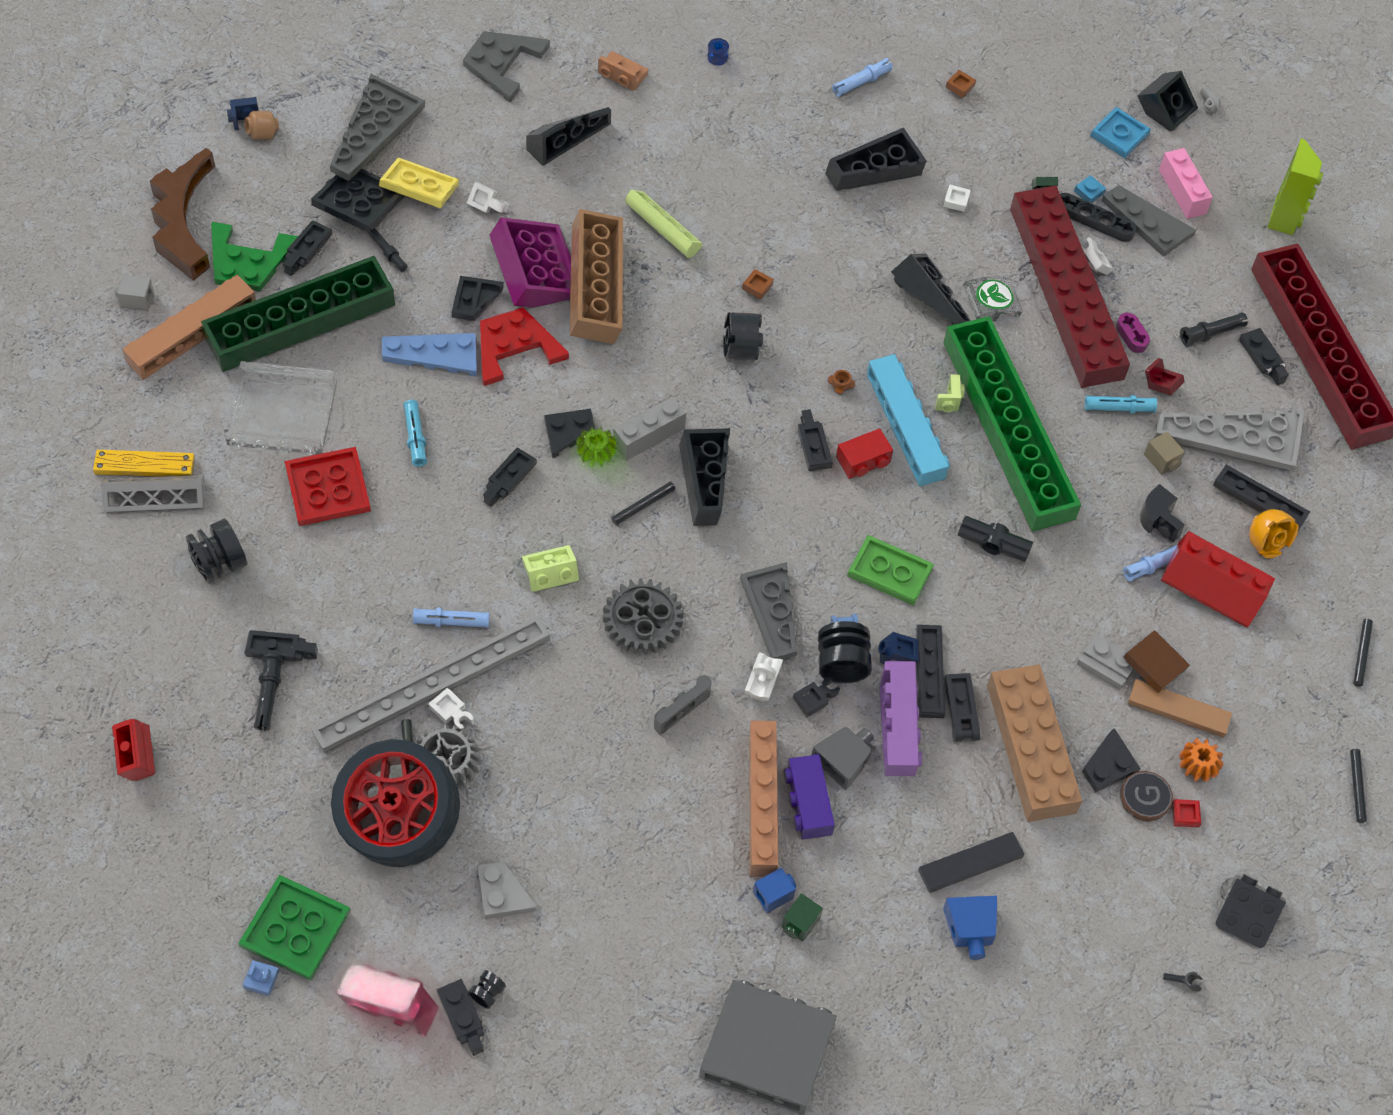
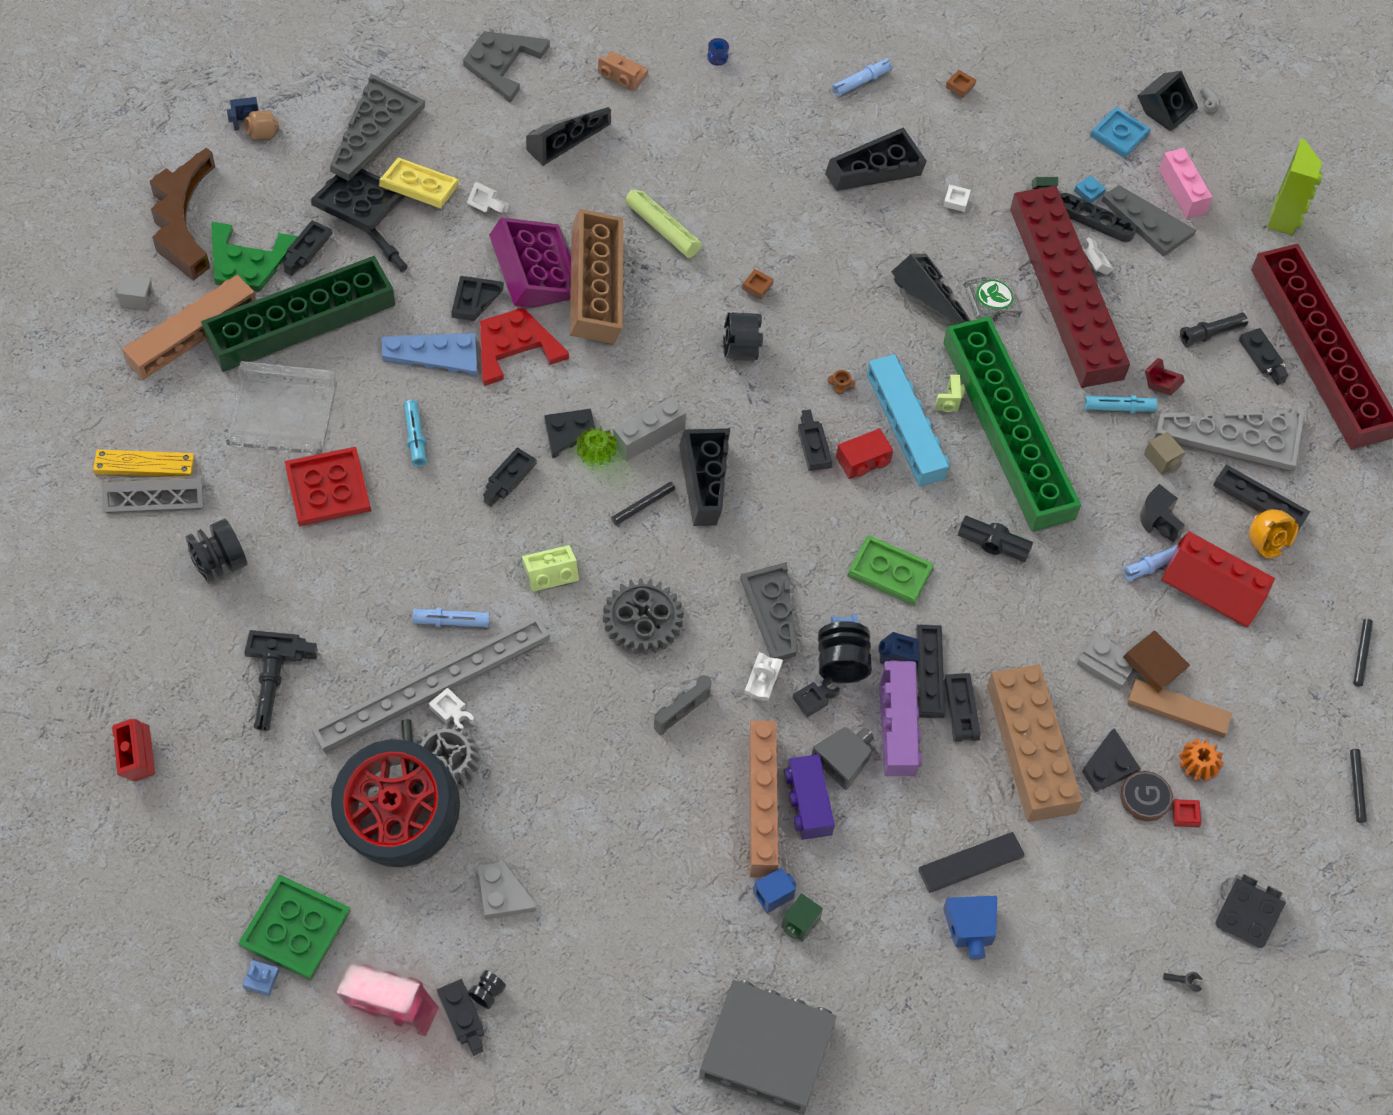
(1130, 333): magenta beam -> none

